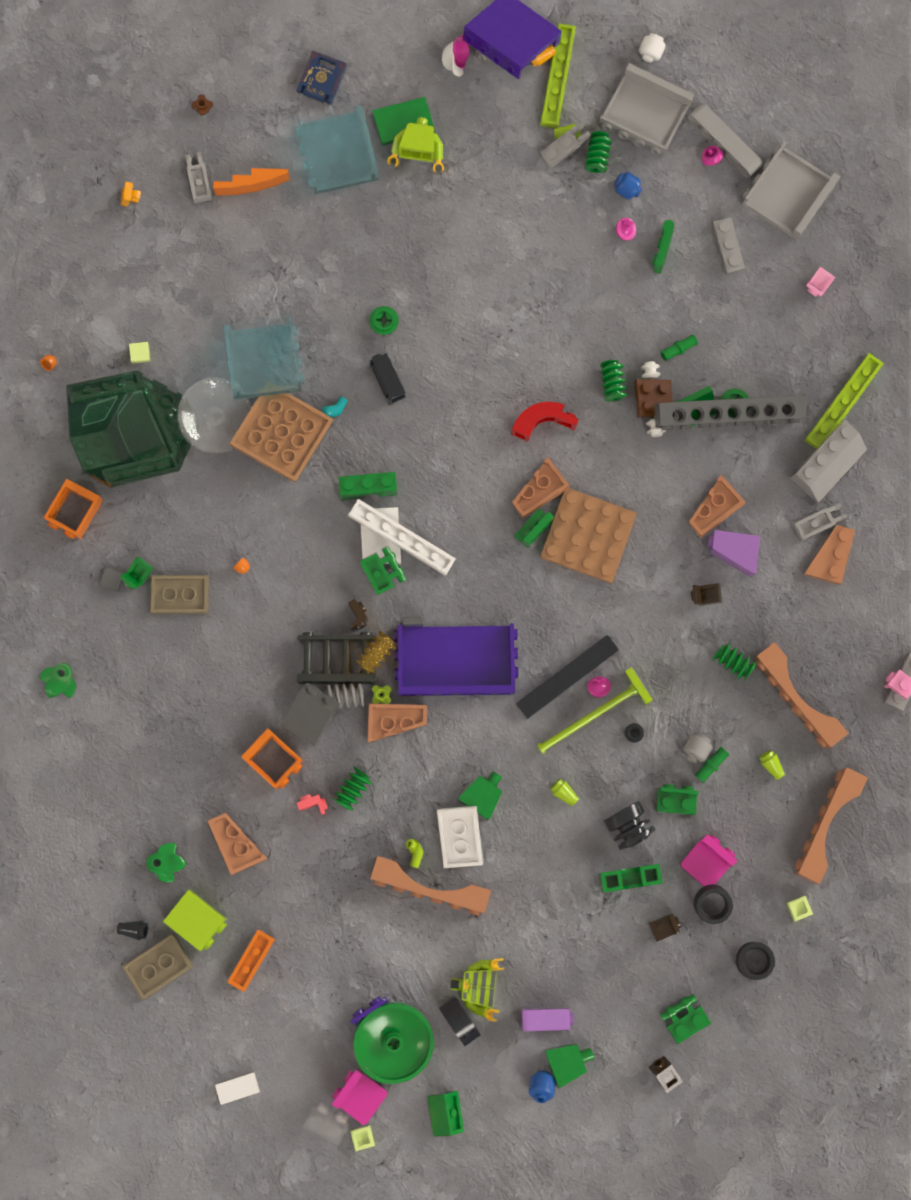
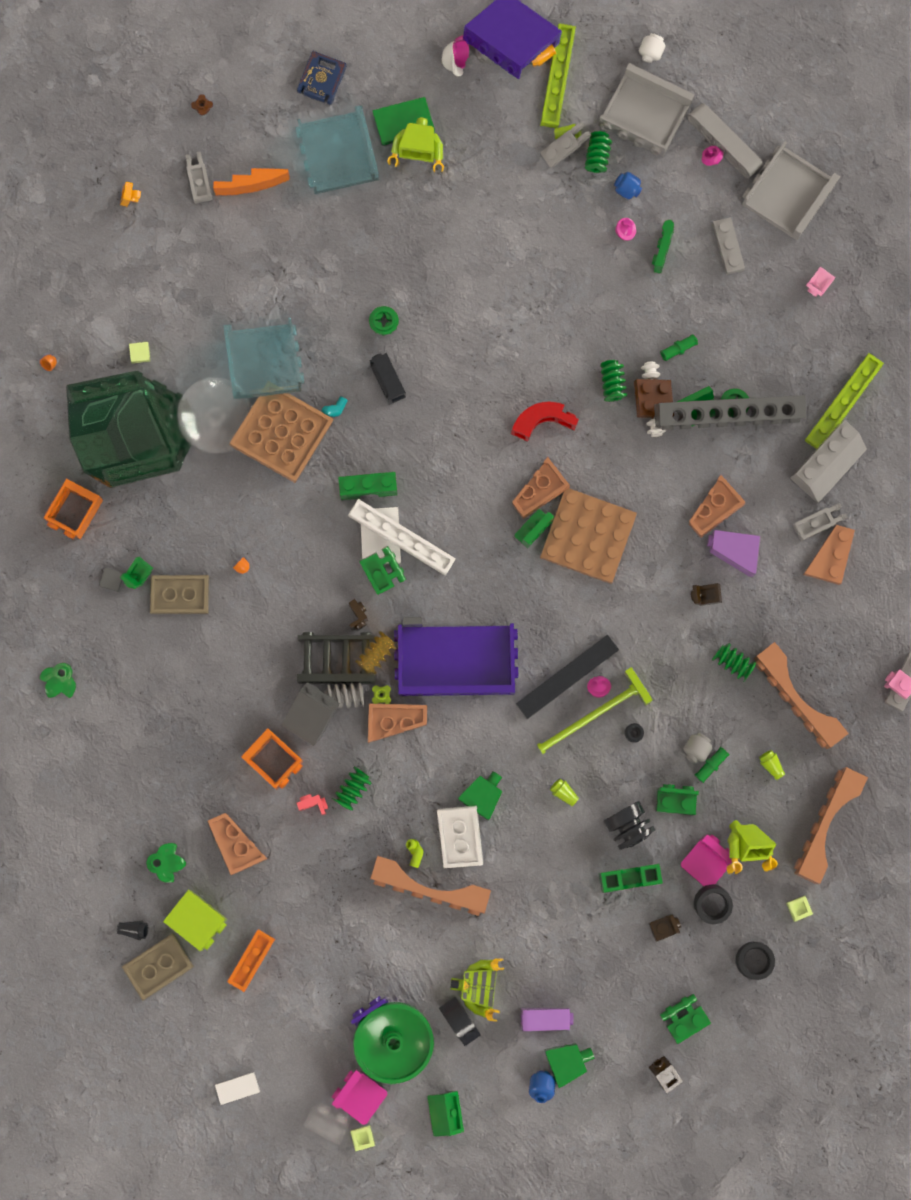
(749, 844): none -> lime torso

